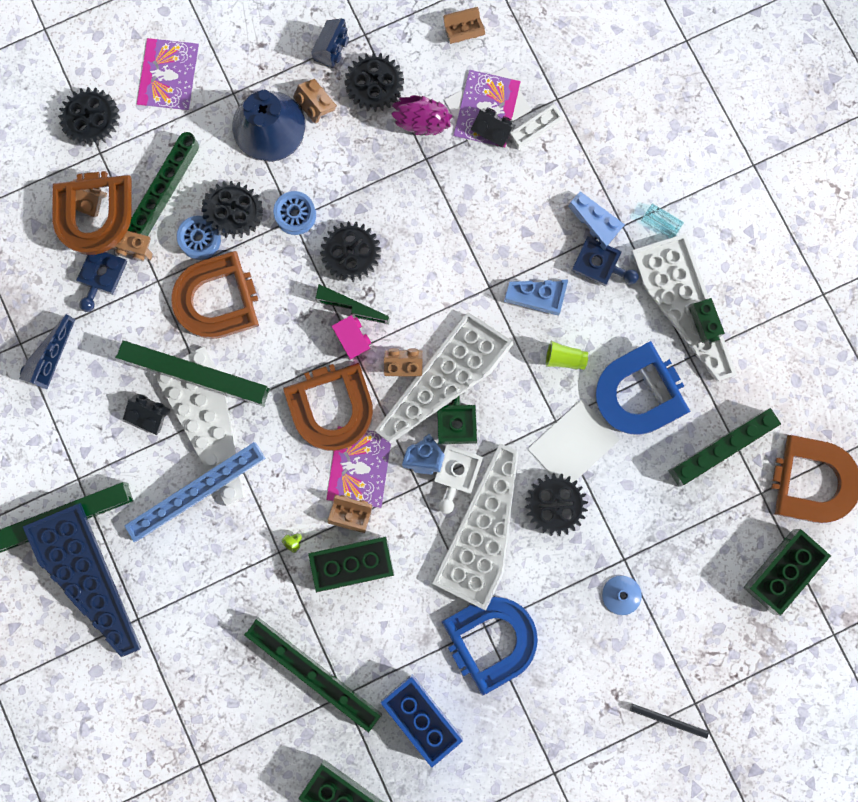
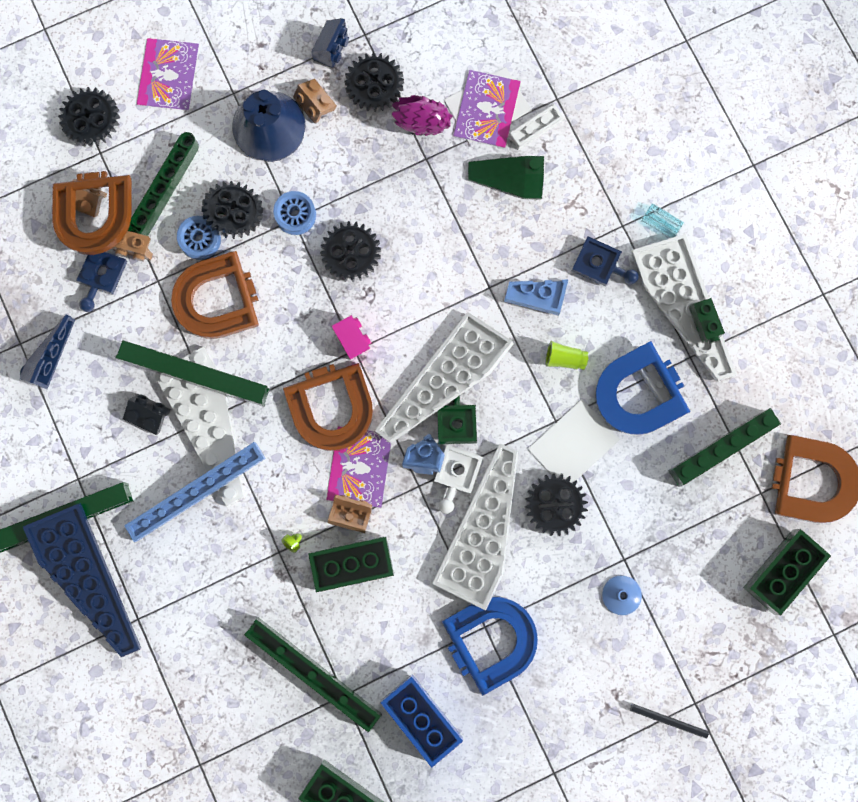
(329, 297): dark green slope -> none
(403, 362): medium nougat bracket -> none
(463, 25): medium nougat bracket -> none
(493, 126): black bracket -> none
(512, 175): none -> dark green wedge
(599, 221): wing -> none

